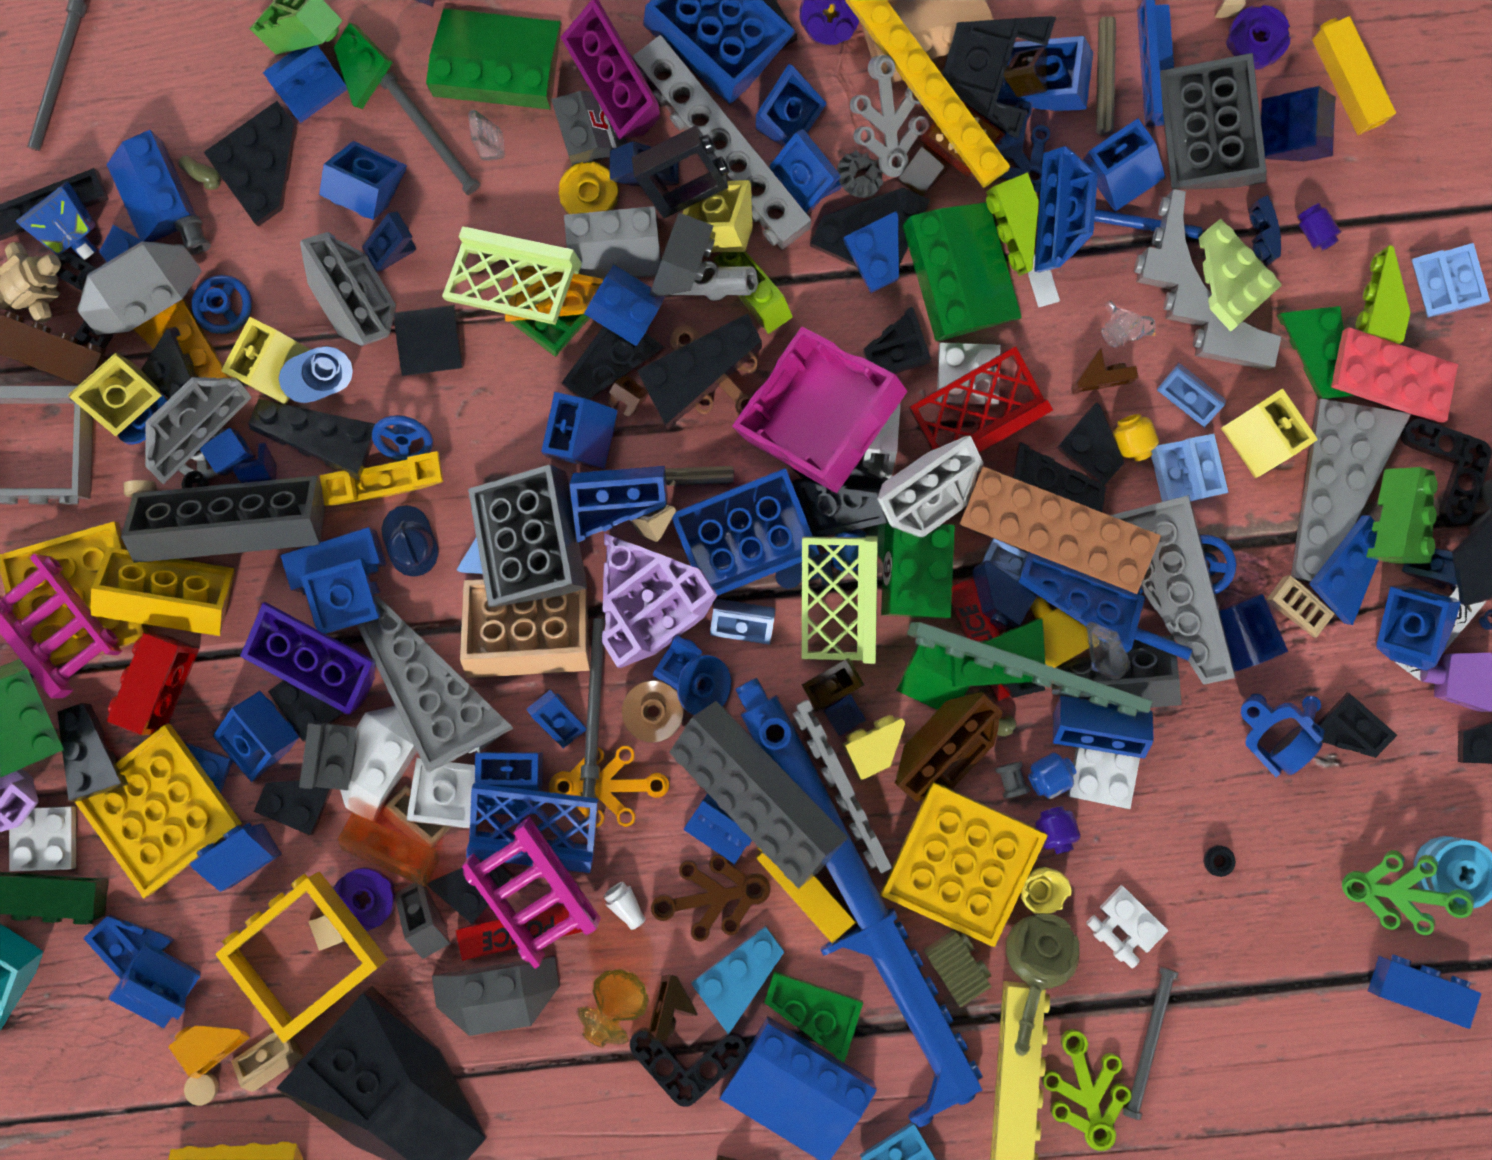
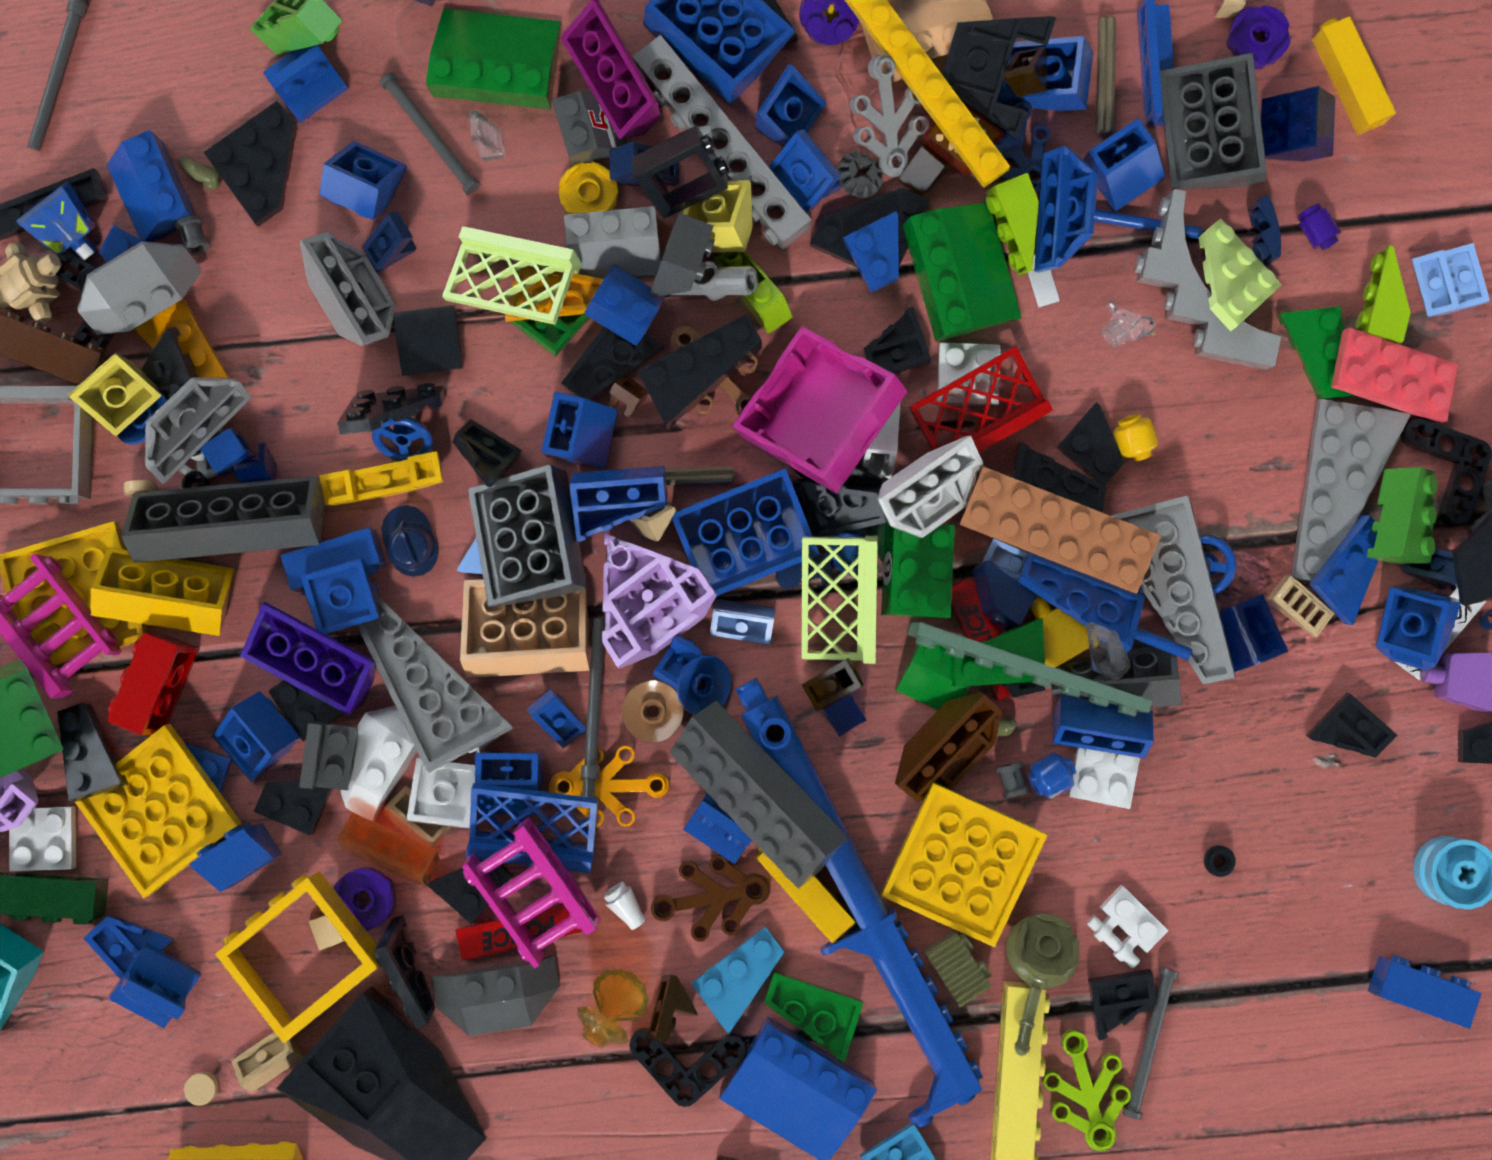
(204, 1047): light orange slope -> none
(210, 301): blue piece -> none
(260, 356): light yellow slope -> none
(315, 374): medium blue piece -> none
(329, 437): black wing -> none
(361, 64): green wing -> none
(372, 409): none -> black plate
(398, 962): none -> black wing
(421, 920): dark grey slope -> none
(485, 451): none -> black wing
(836, 776): light grey wing -> none
(874, 749): light yellow slope -> none
(1045, 890): light yellow hair -> none
(1060, 827): dark purple head -> none
(1096, 376): reddish brown slope -> none
(1120, 998): none -> black wing
(1189, 469): light blue slope -> none
(1191, 395): medium blue slope -> none
(1269, 433): light yellow slope -> none
(1297, 746): blue piece -> none
(1402, 894): bright green plant -> none

